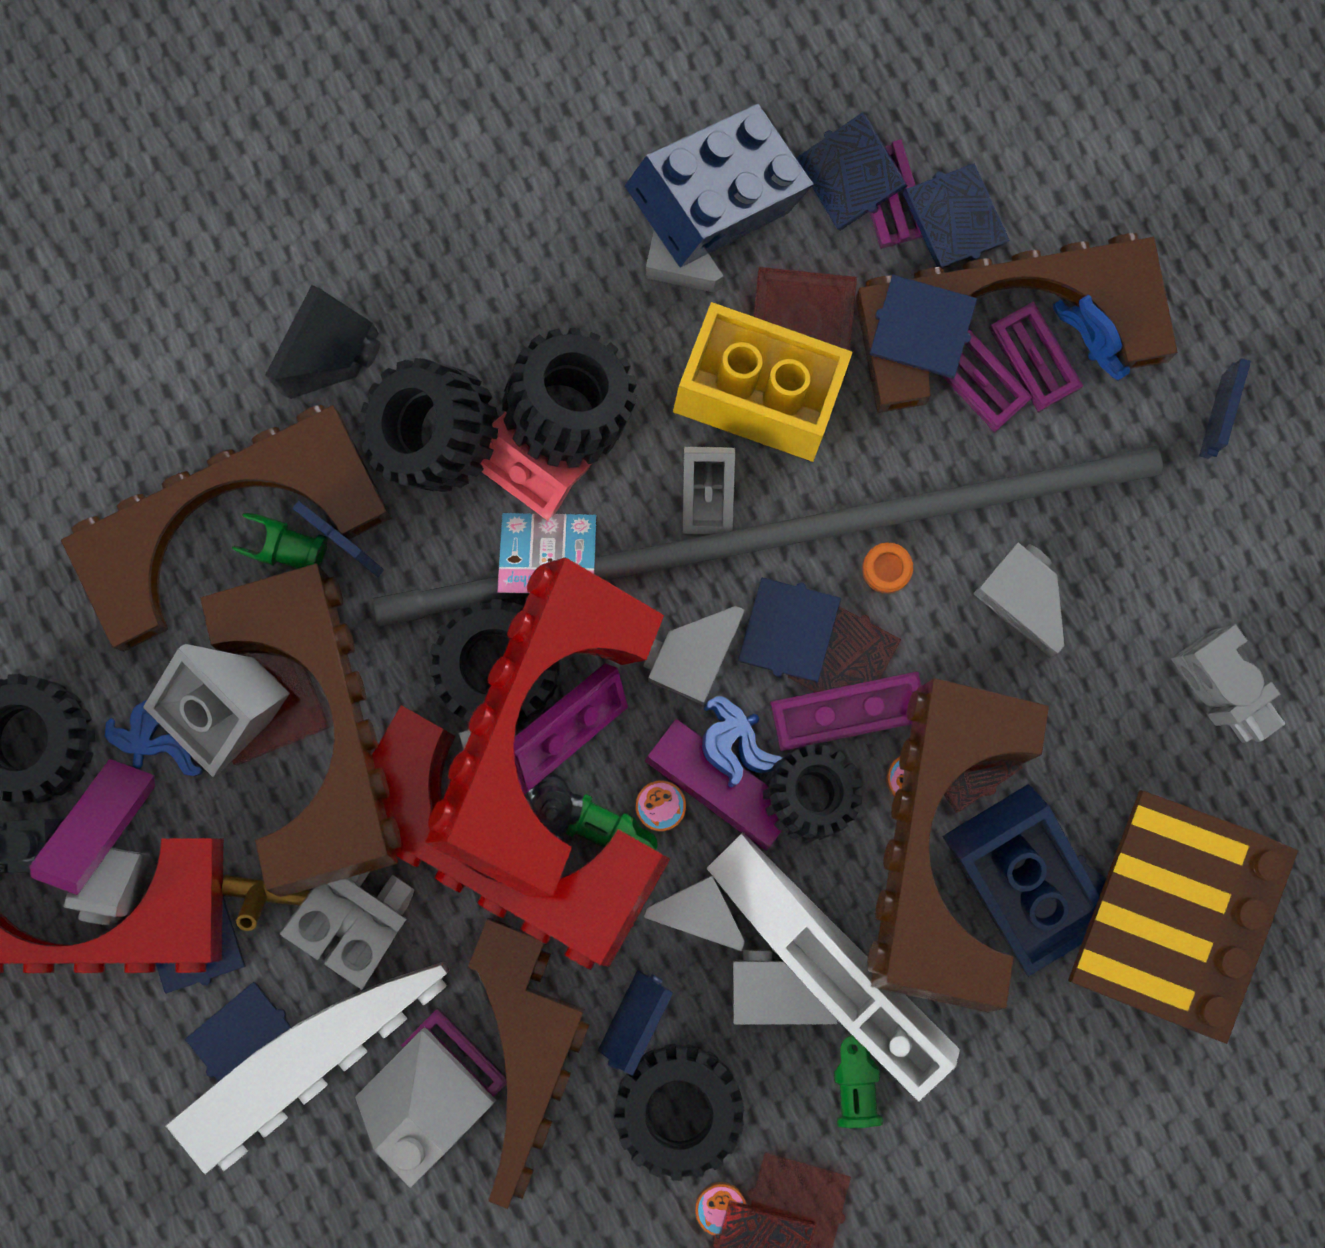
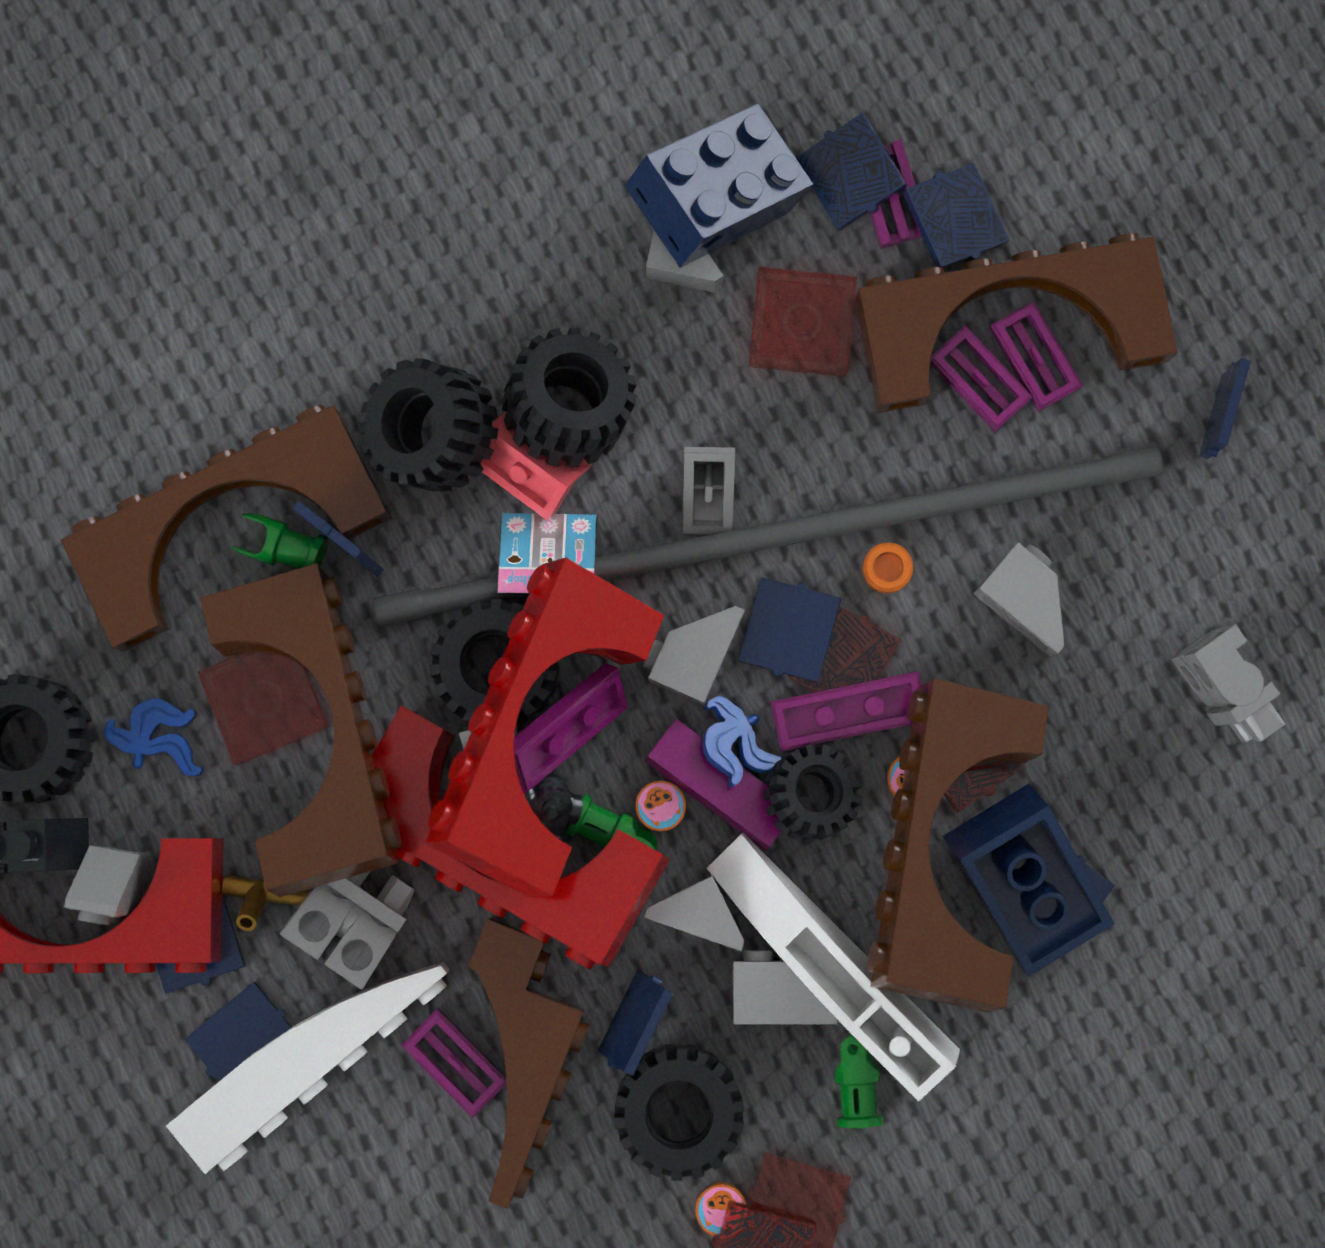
(92, 827): magenta tile -> none
(214, 703): light grey slope -> none
(322, 346): black slope -> none
(420, 1106): light grey slope -> none
(761, 381): yellow slope -> none
(923, 326): dark blue piece -> none
(1097, 332): blue piece -> none
(1183, 916): reddish brown slope -> none

